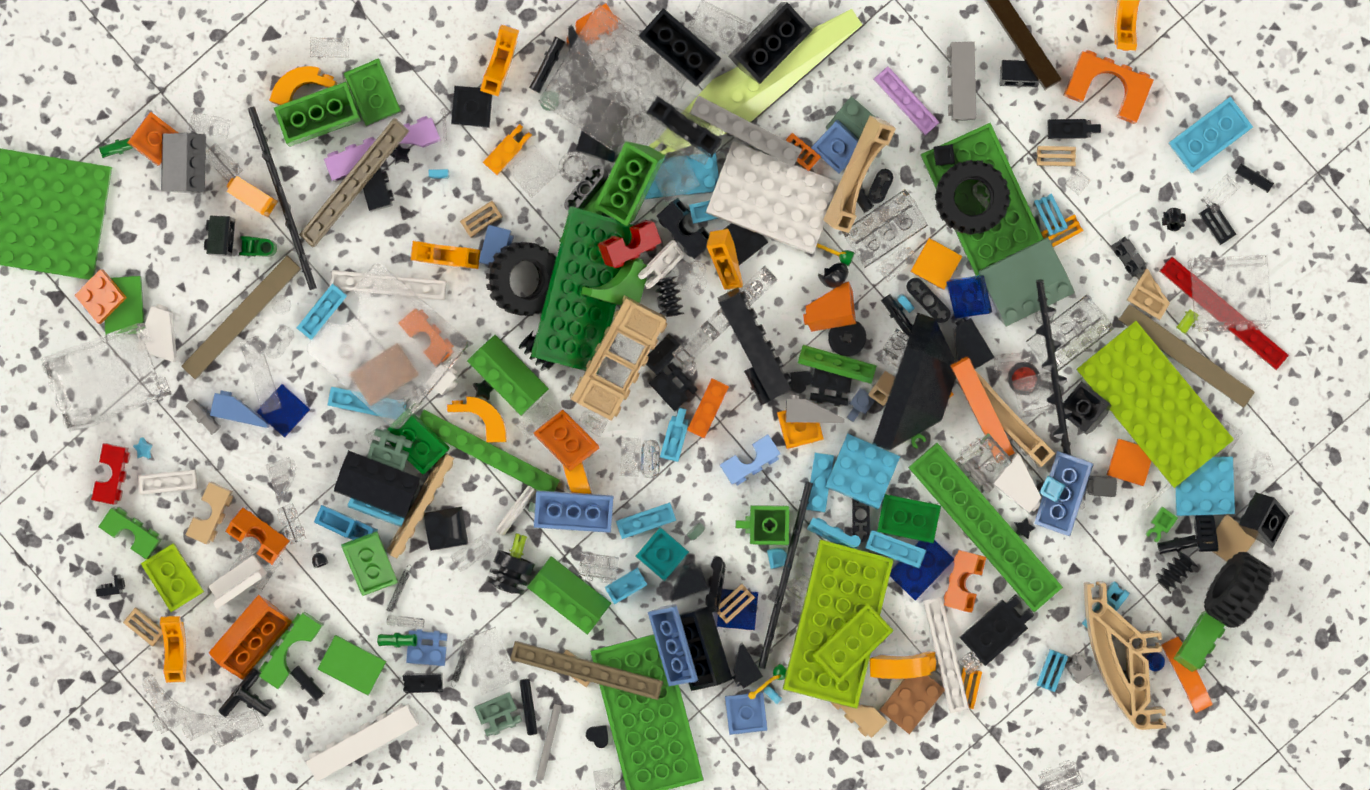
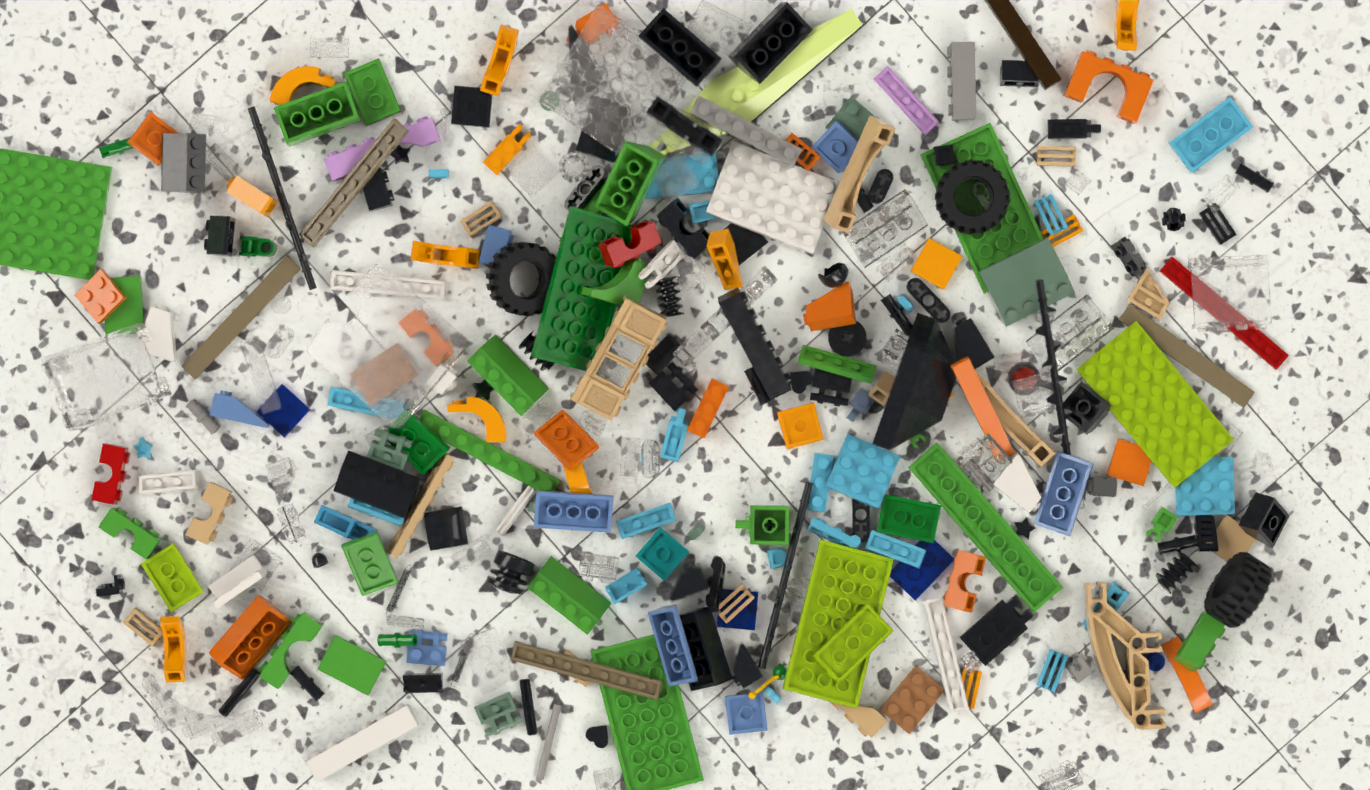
(248, 525): orange arch -> none
(252, 701): black pin -> none
(322, 311): medium azure plate -> none
(518, 547): lime pin -> none
(547, 64): black pin -> none
(765, 452): light blue arch -> none
(805, 411): light grey slope -> none
(845, 256): green hinge -> none
(902, 666): light orange arch -> none
(969, 296): clear blue plate -> none
(1052, 489): medium azure tile -> none
(1186, 322): lime pin -> none

